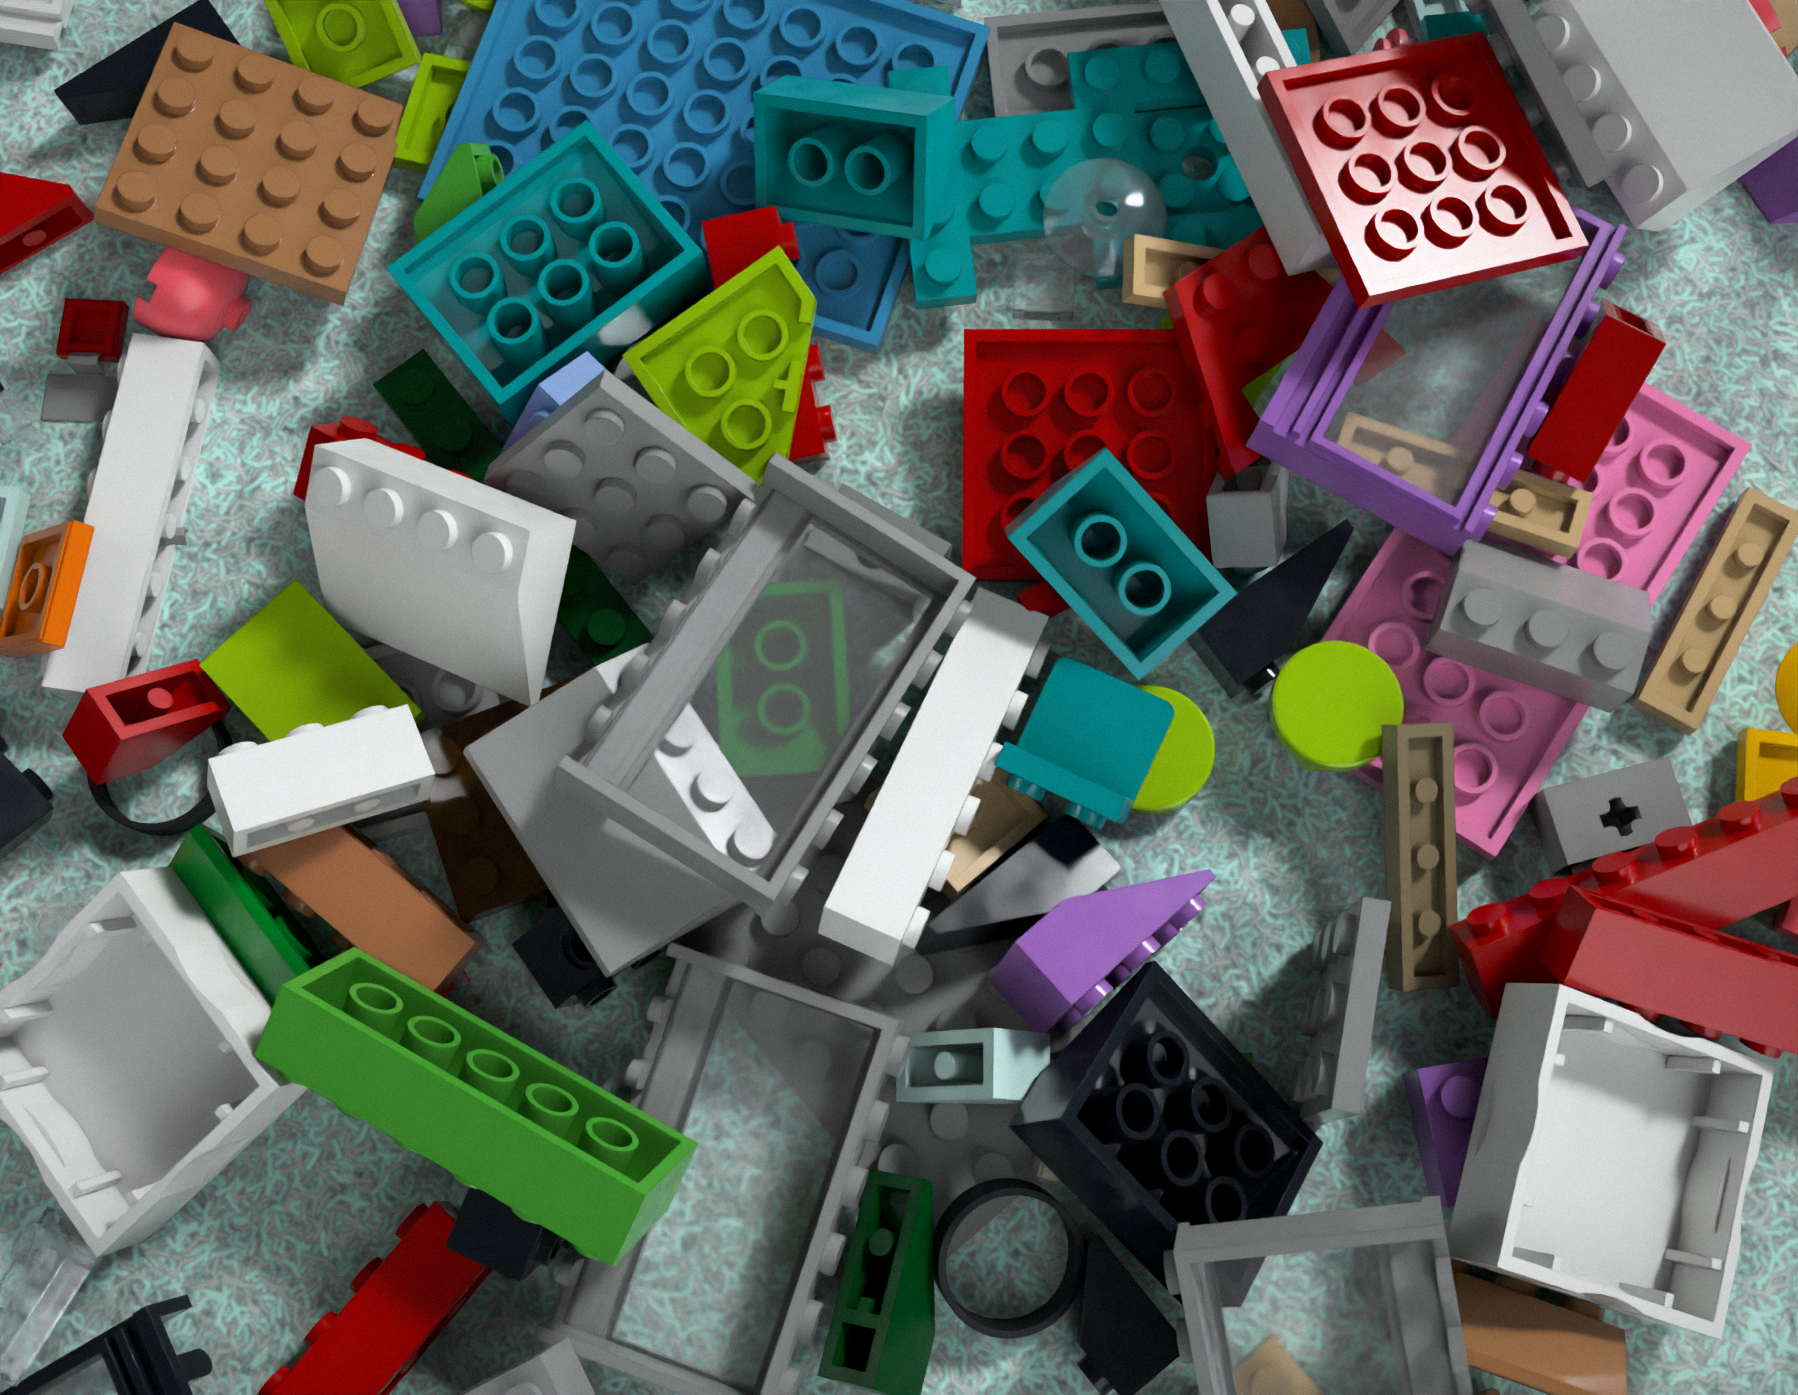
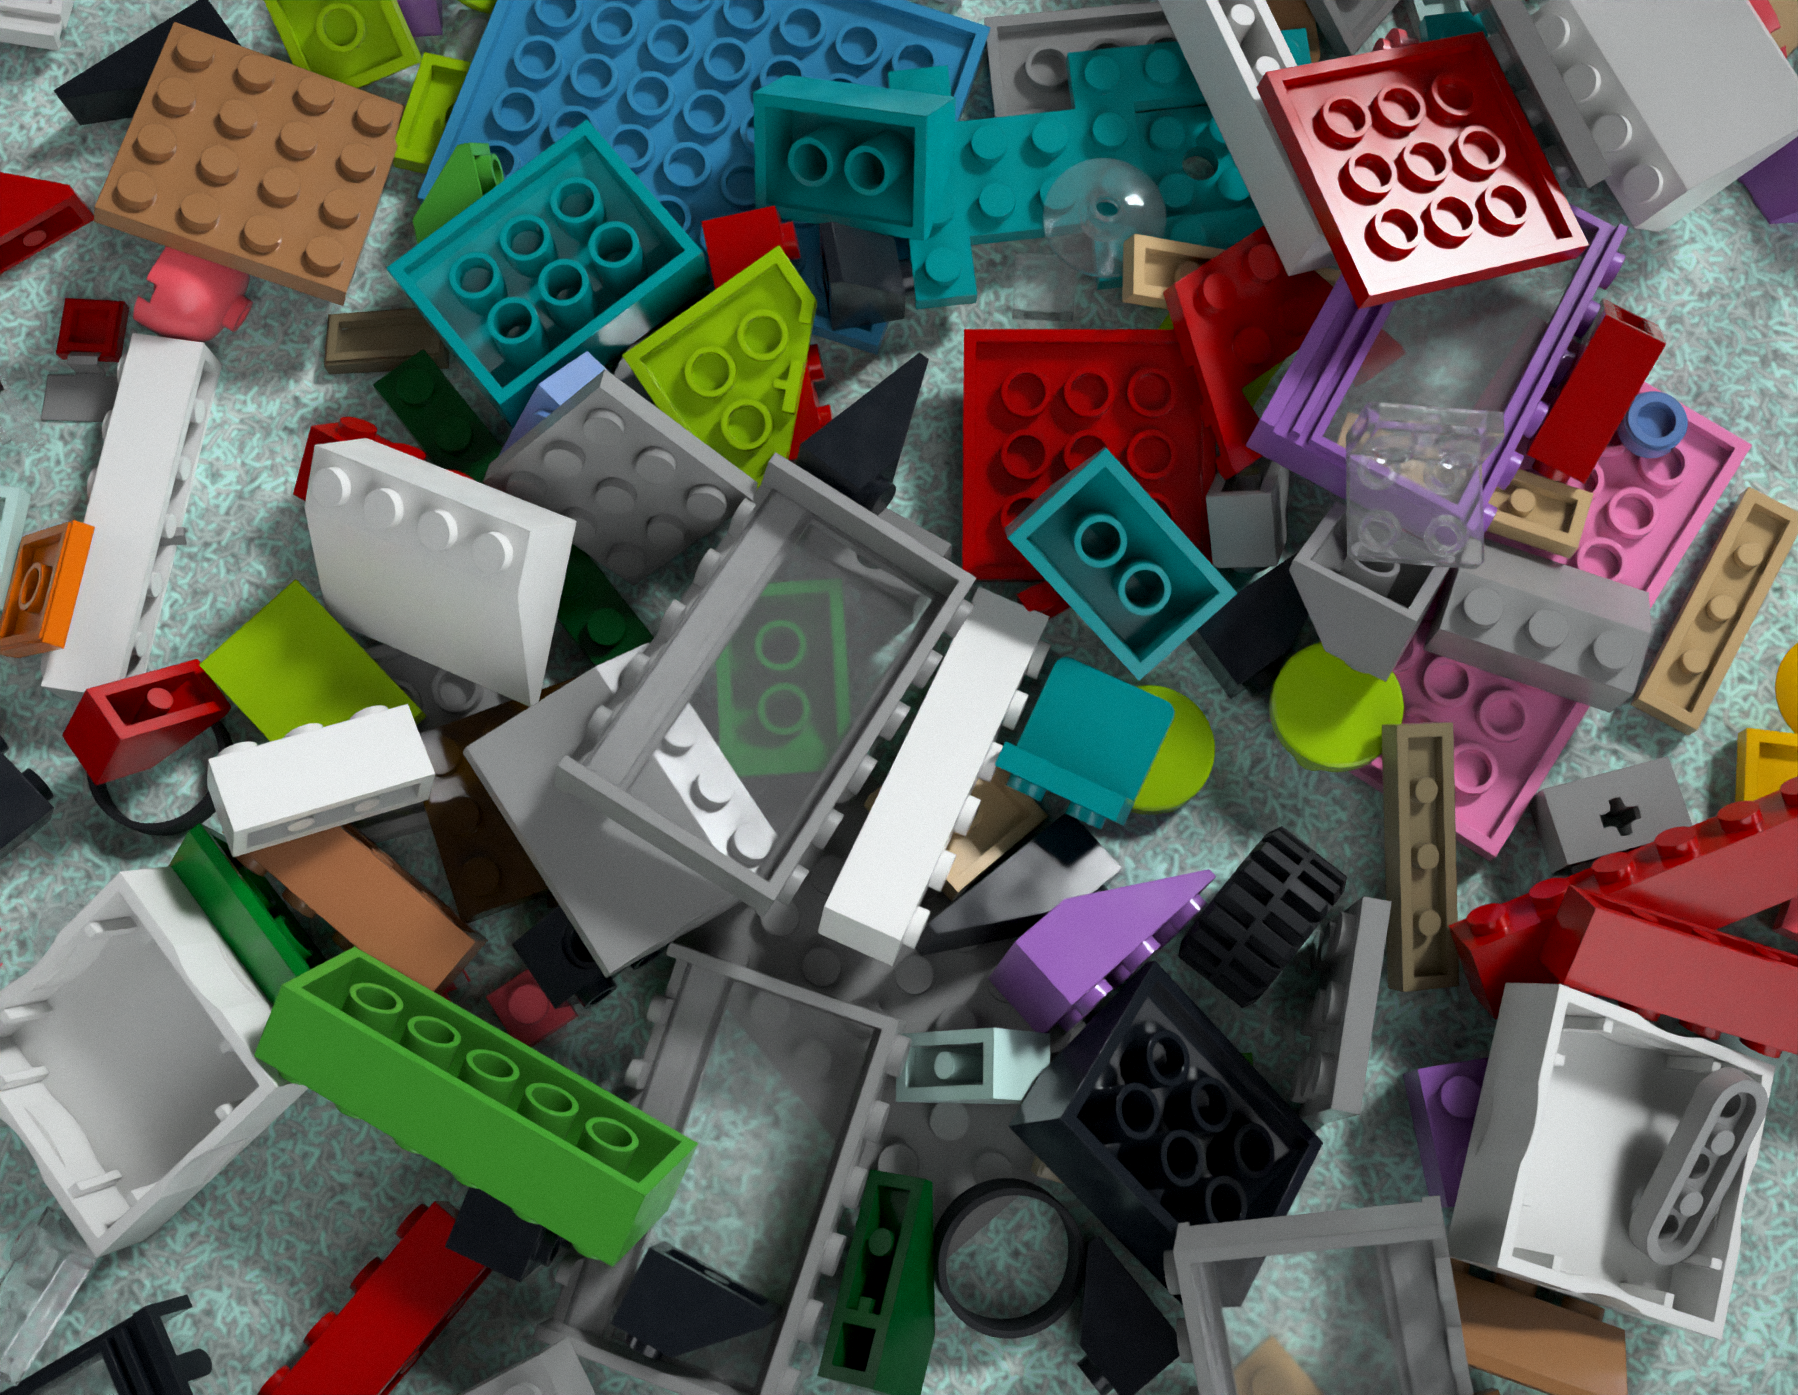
(379, 341): none -> dark tan tile
(527, 1010): none -> coral plate
(686, 1305): none -> black slope
(862, 276): none -> black slope
(865, 441): none -> black slope
(1262, 916): none -> black tyre
(1361, 607): none -> light grey slope
(1418, 484): none -> clear bracket
(1653, 425): none -> medium blue tile
(1698, 1166): none -> light grey plate

